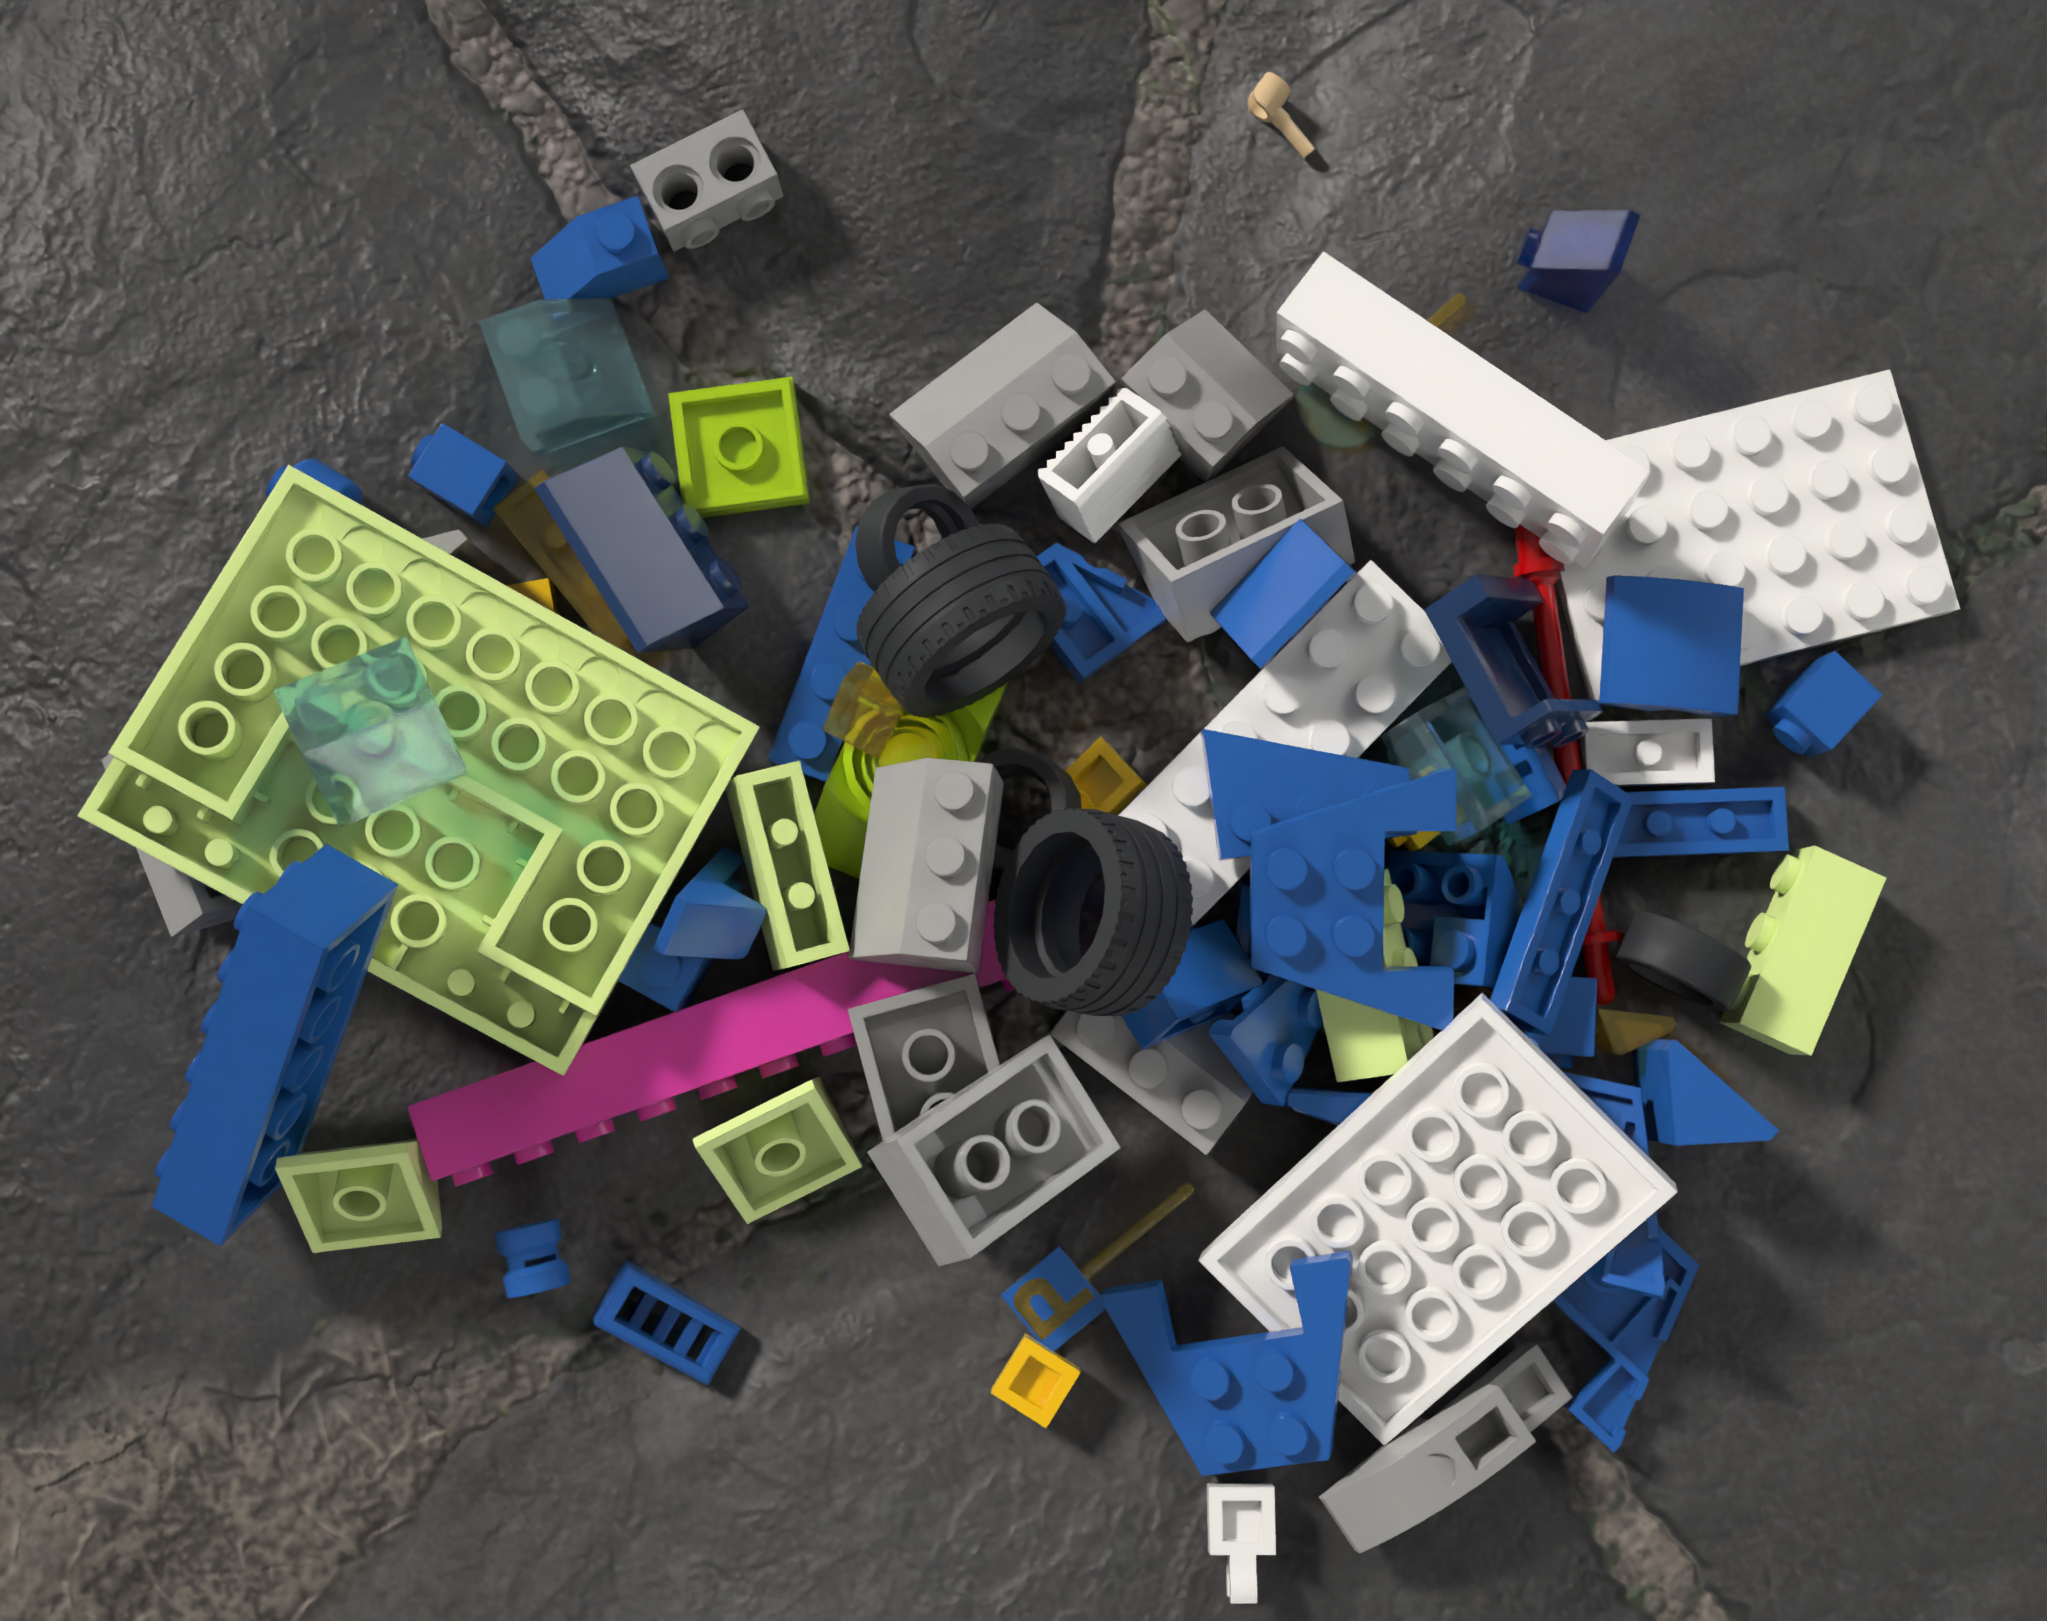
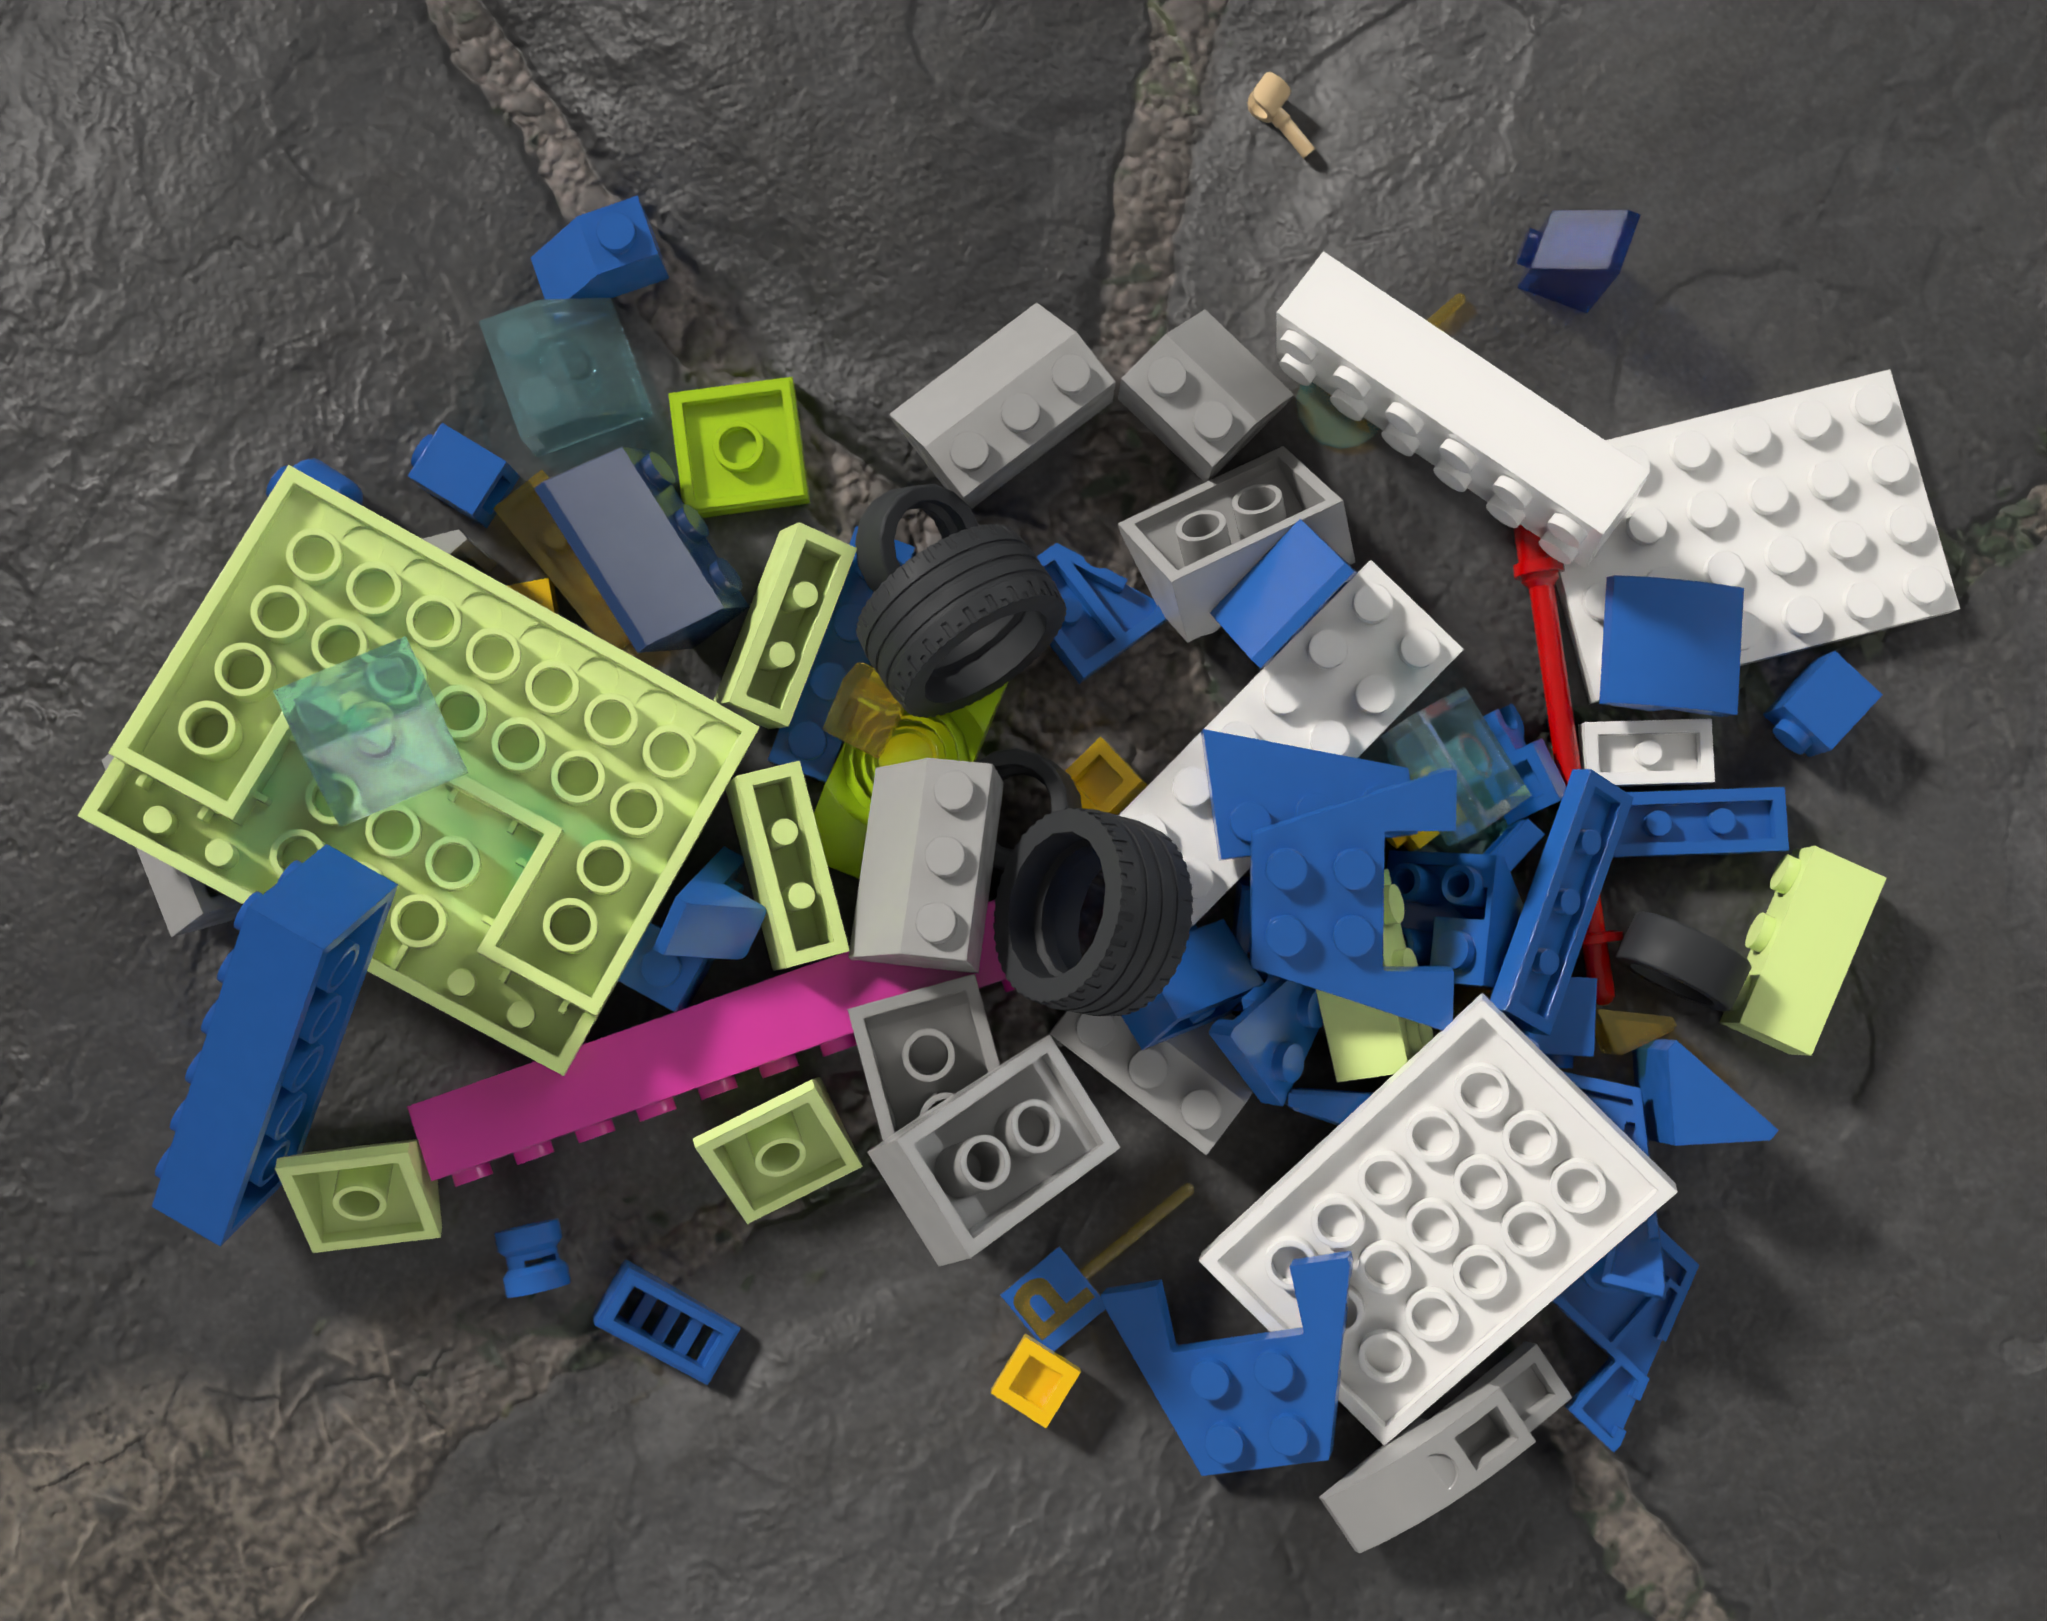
(699, 167): light grey brick -> none
(785, 626): none -> yellowish green brick
(1109, 464): white brick -> none
(1241, 1527): white plate -> none
(1499, 669): dark blue panel -> none
(1515, 842): none -> blue tile

